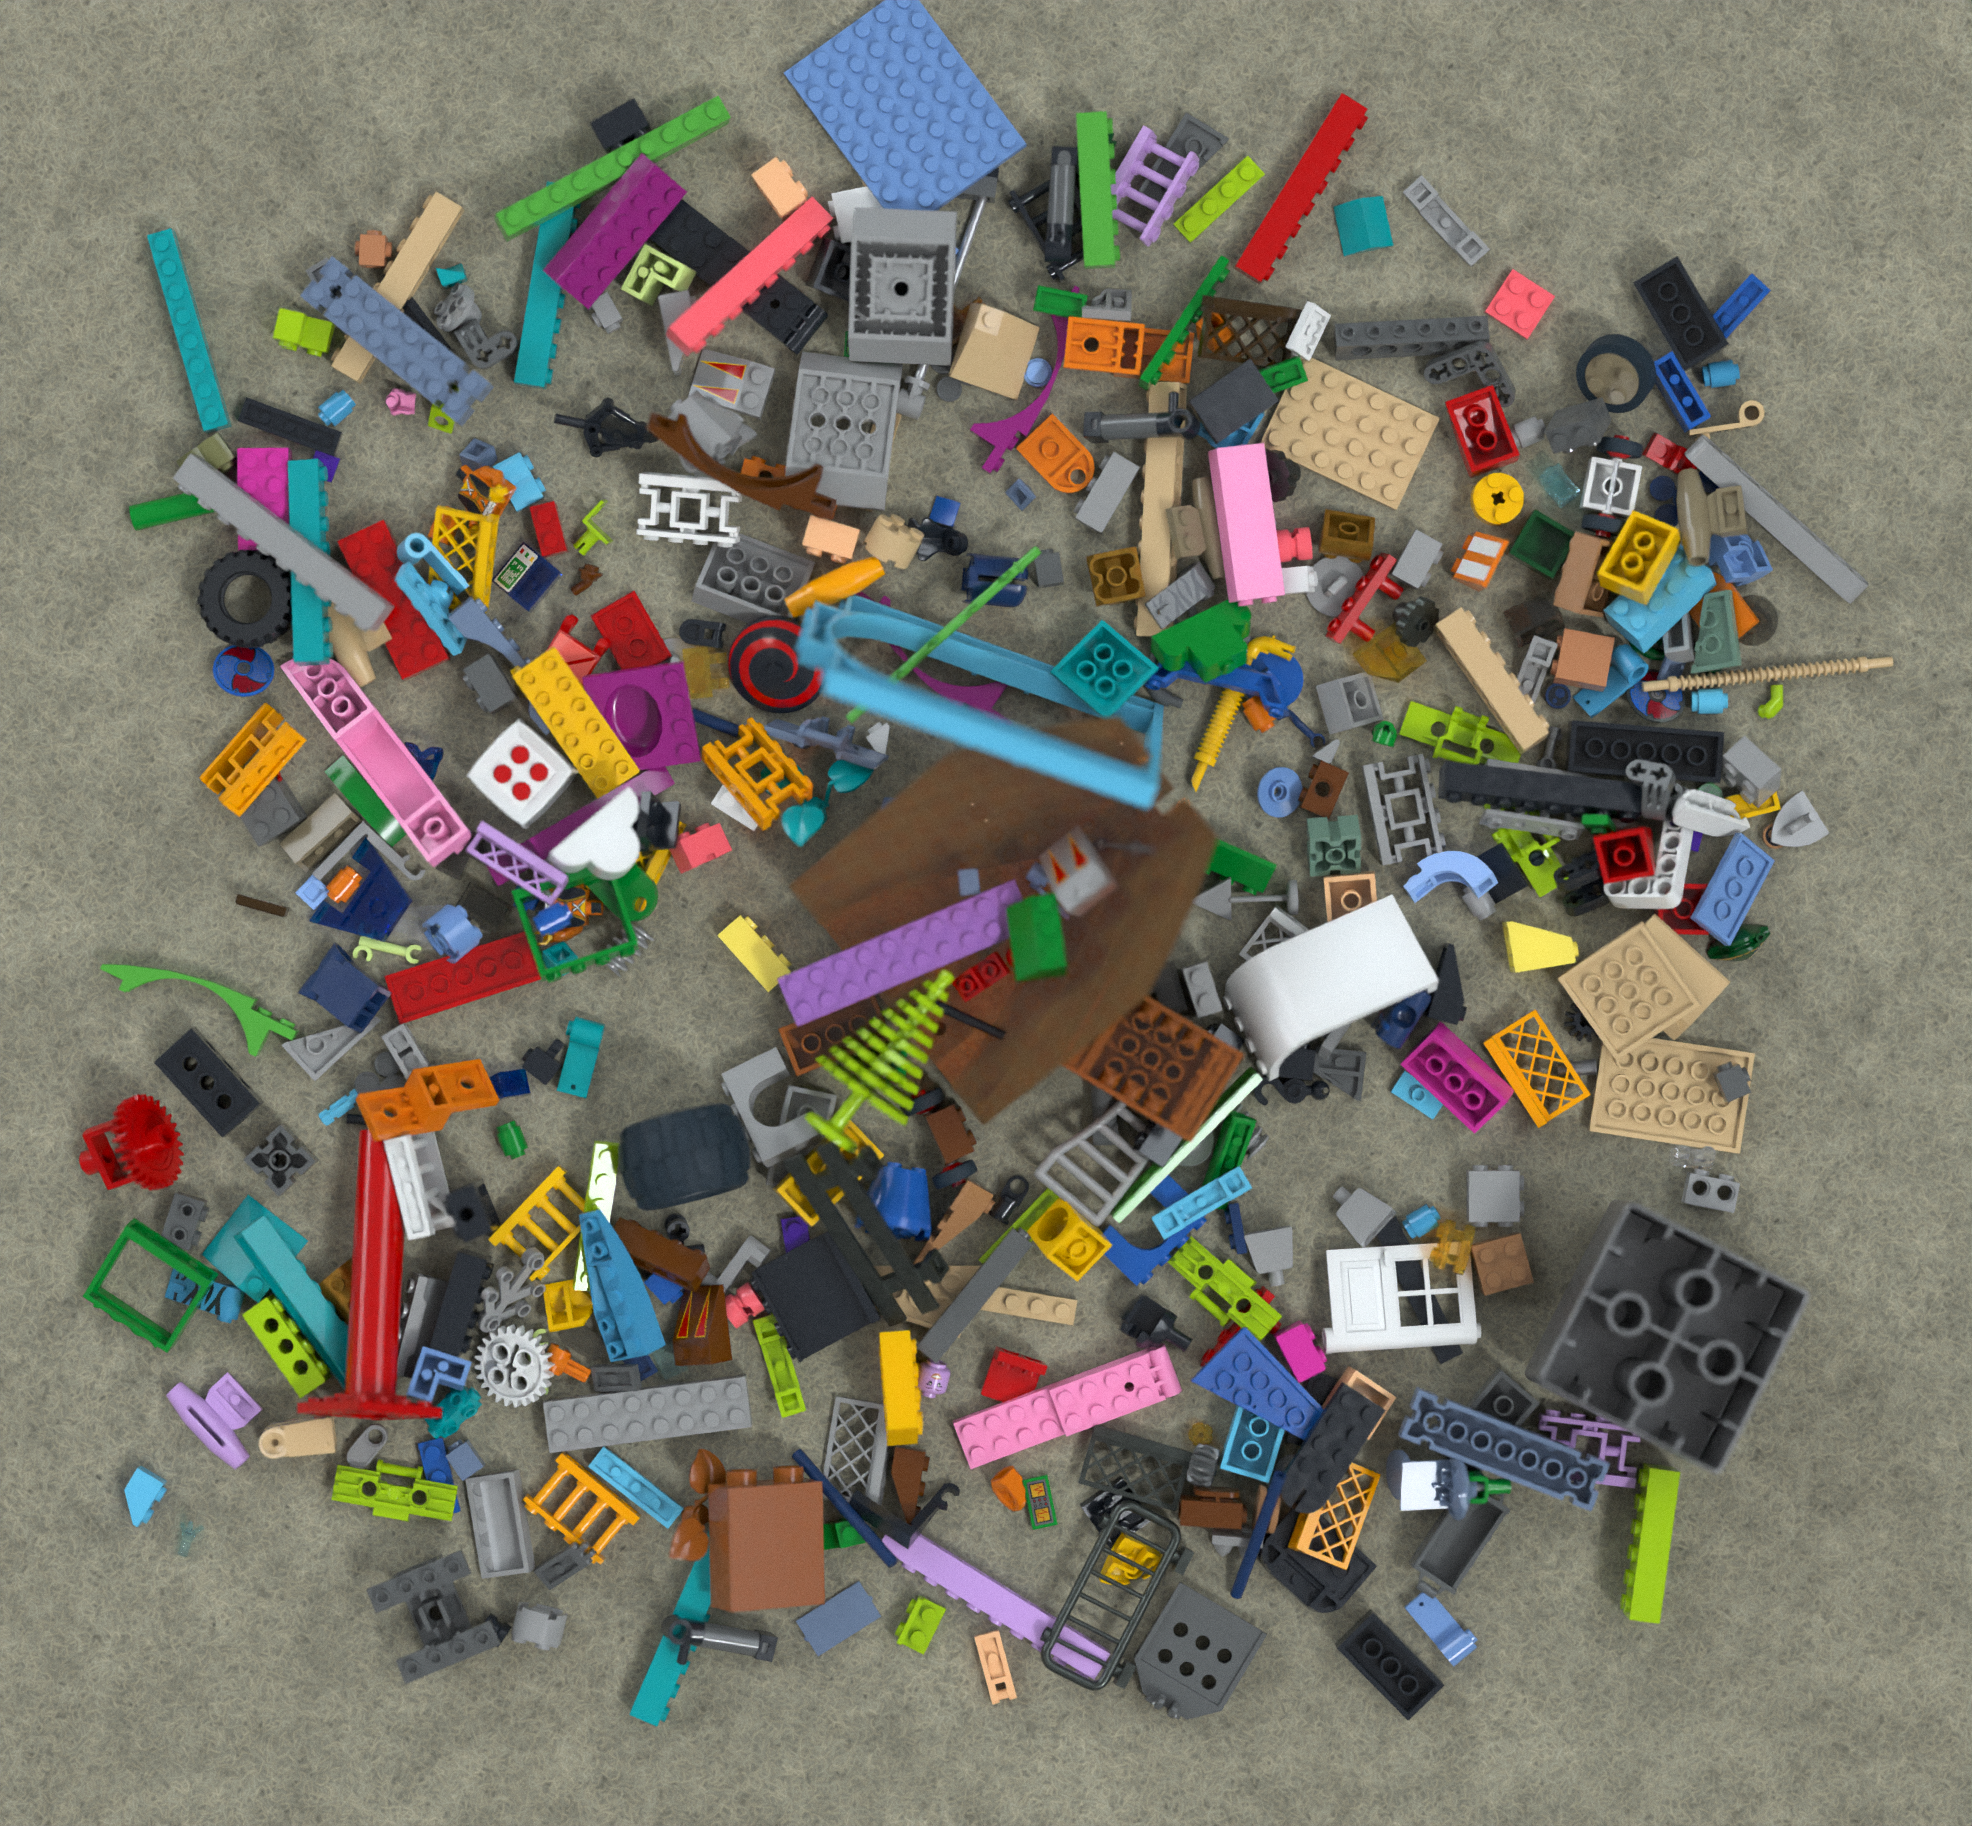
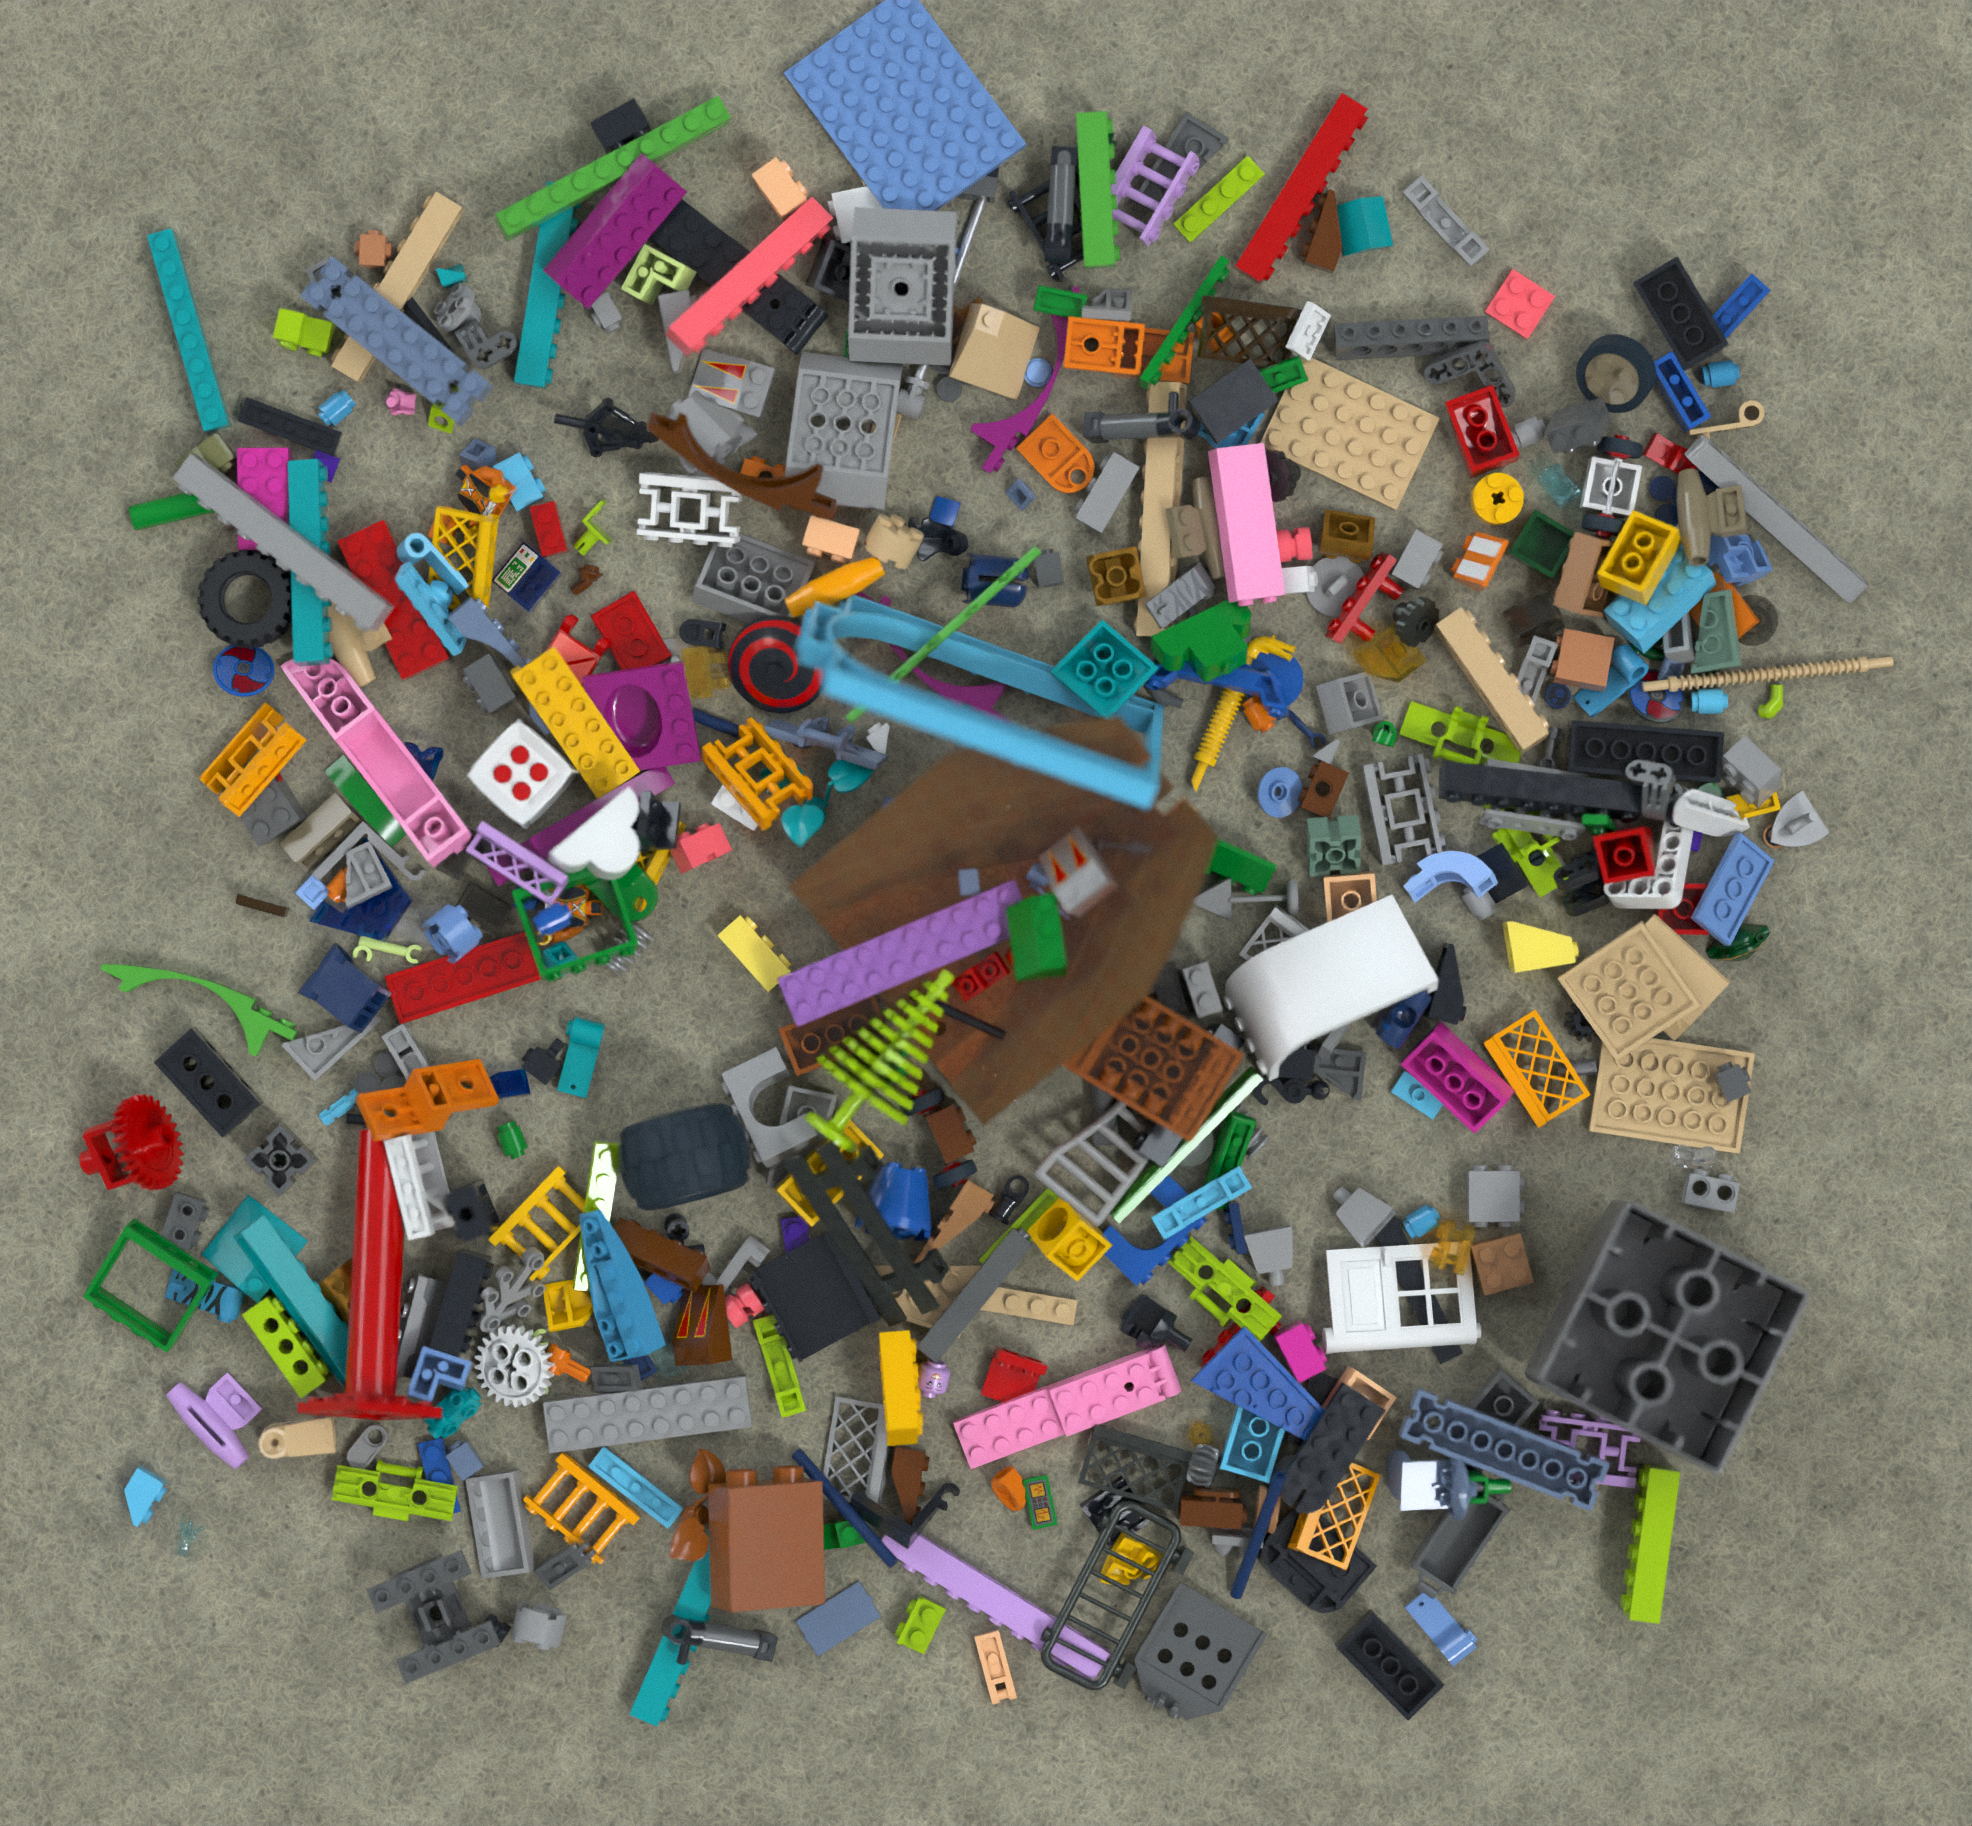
(364, 875): none -> light grey wing
(1326, 239): none -> reddish brown slope

